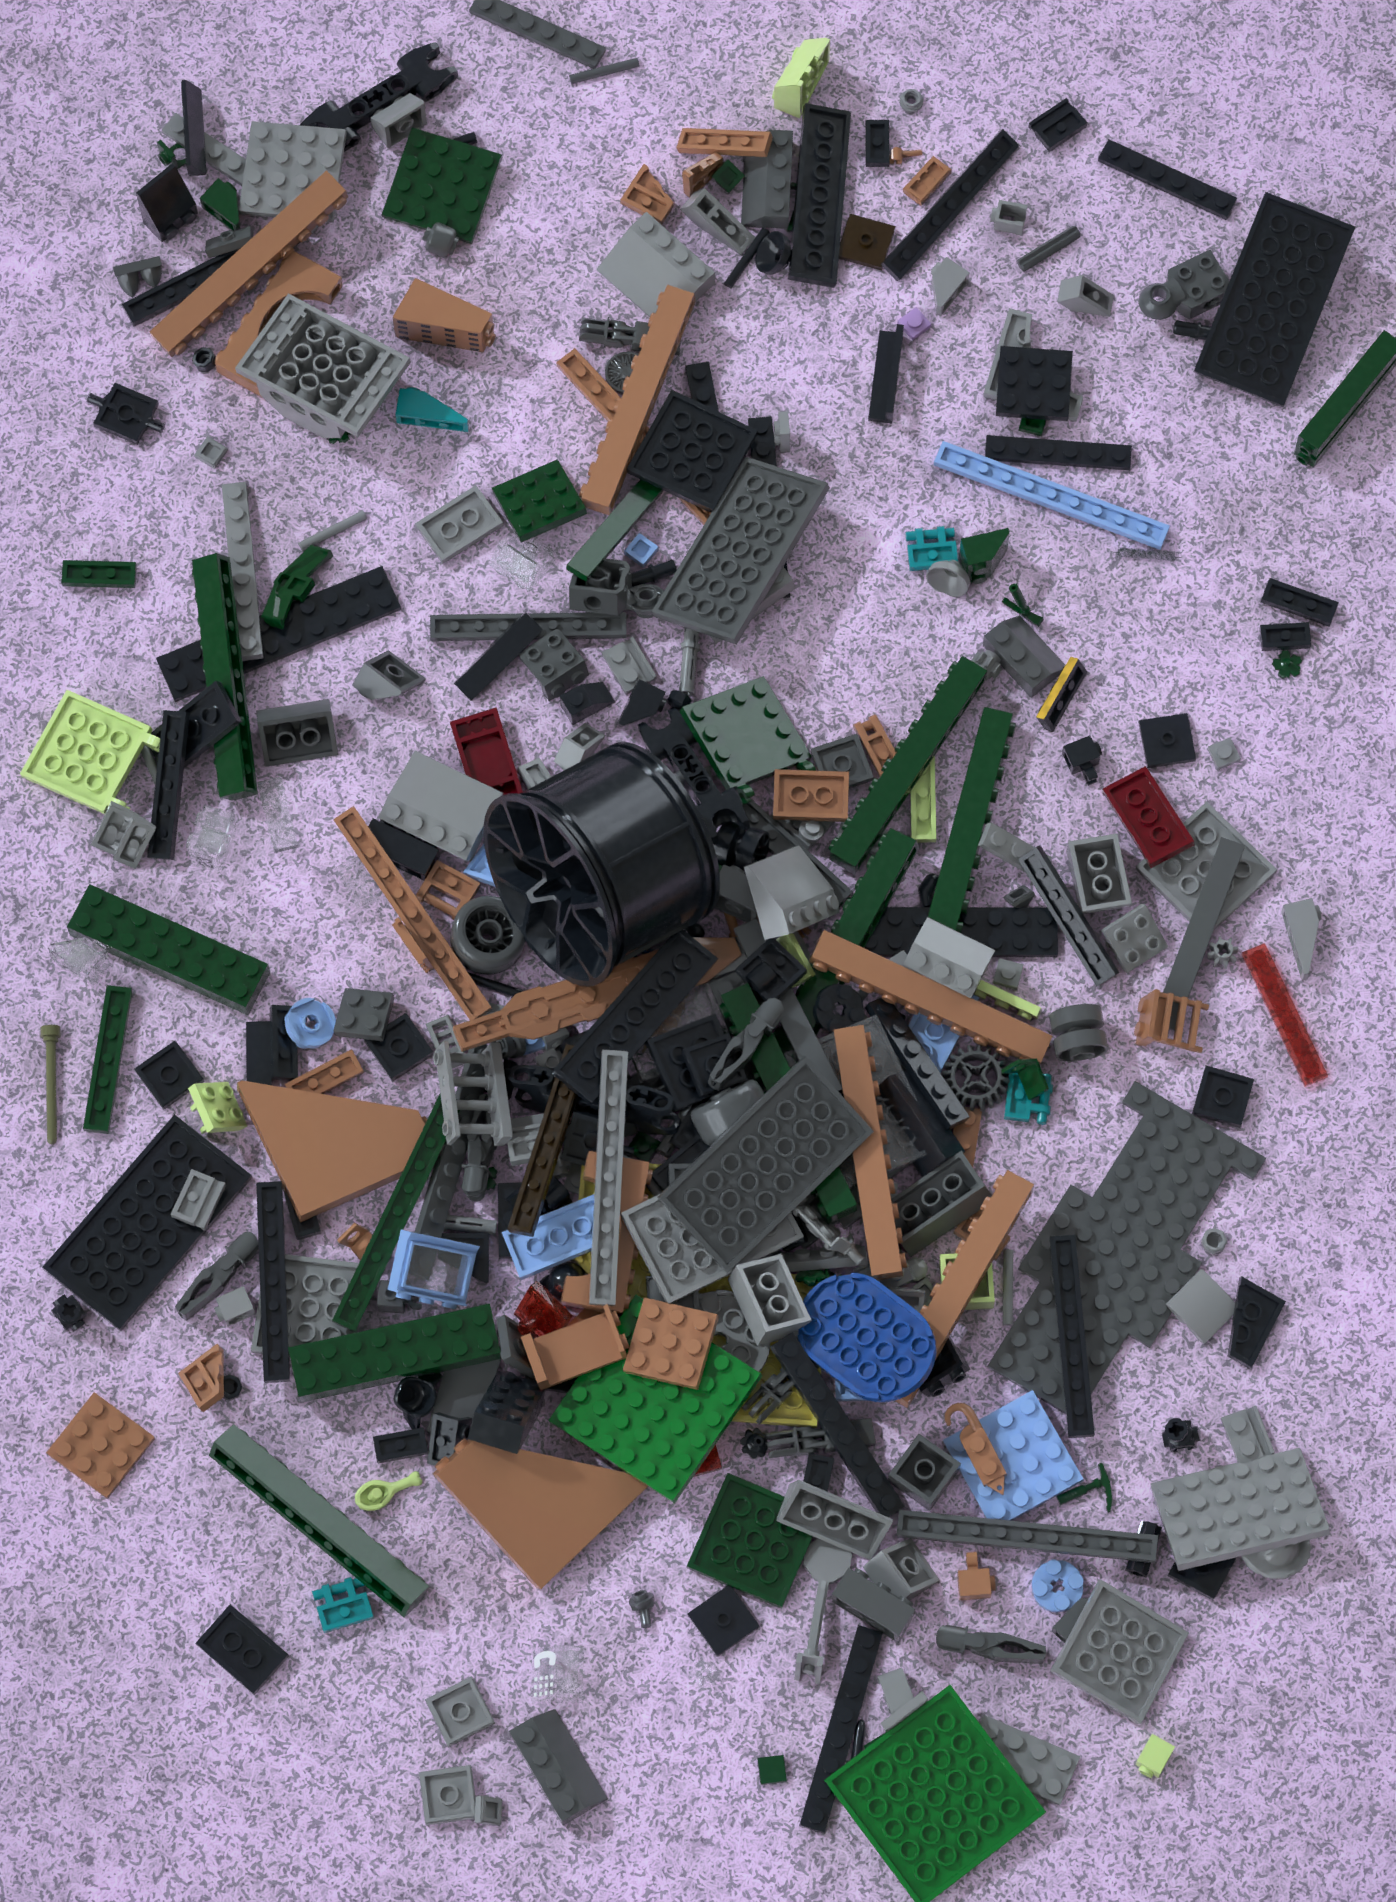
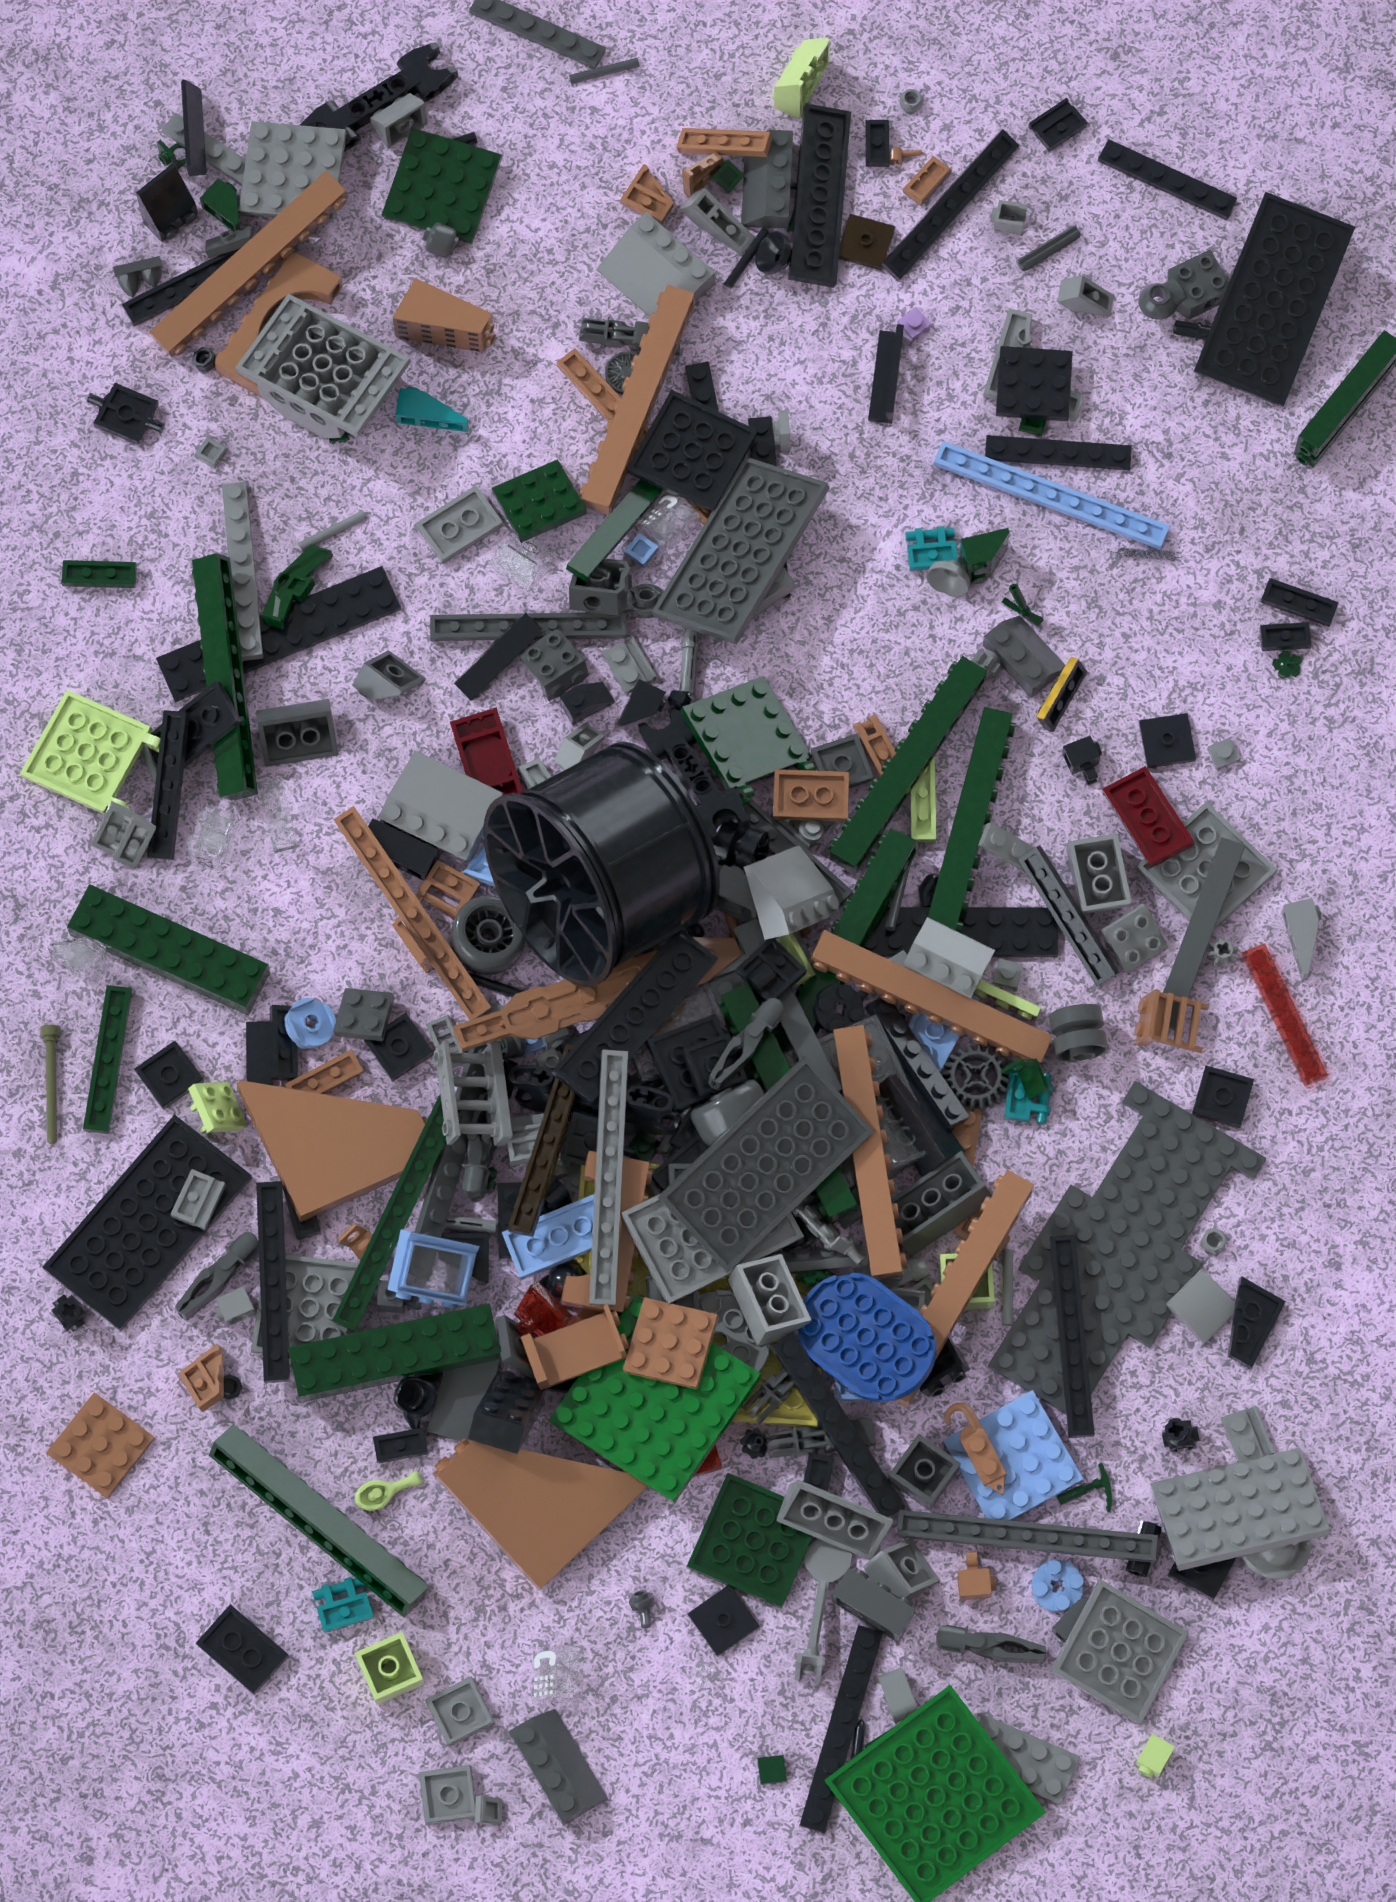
(389, 1668): none -> yellowish green brick
(445, 1435): black bracket -> none
(653, 573): black axle -> none
(668, 521): none -> clear slope
(896, 904): none -> dark grey bar
(904, 1711): light grey tile -> none
(947, 283): light grey slope -> none
(1020, 897): dark grey slope -> none

